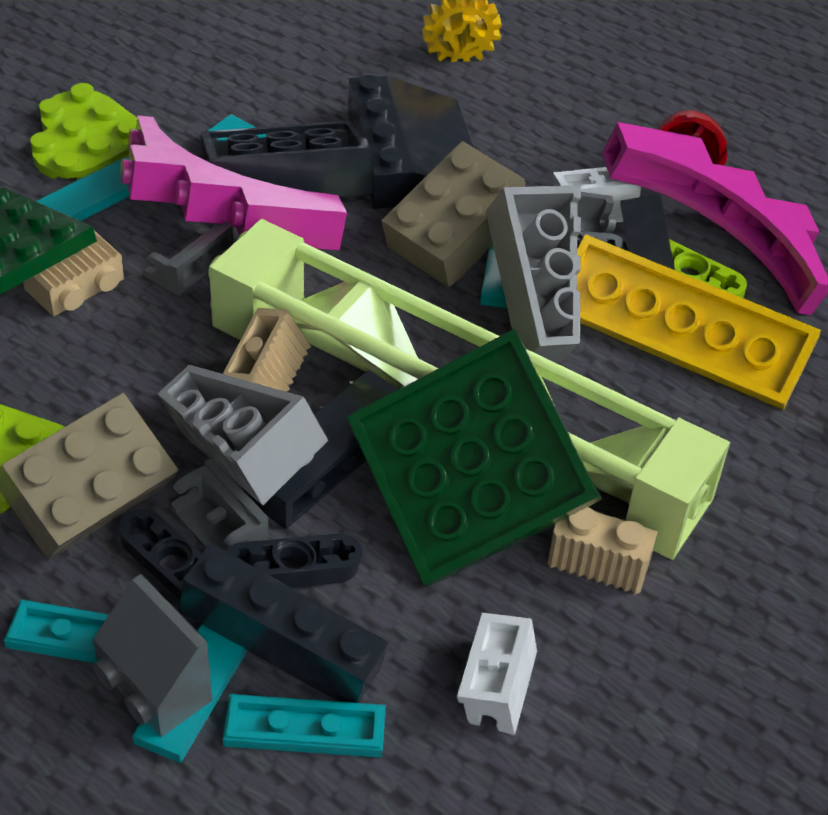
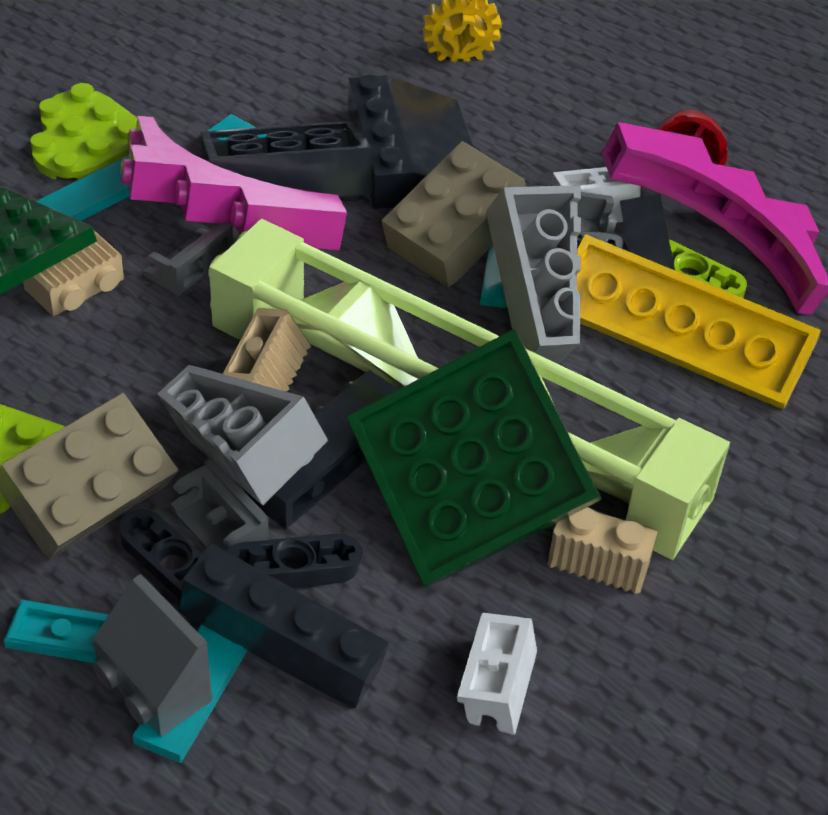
(304, 725): teal tile -> none

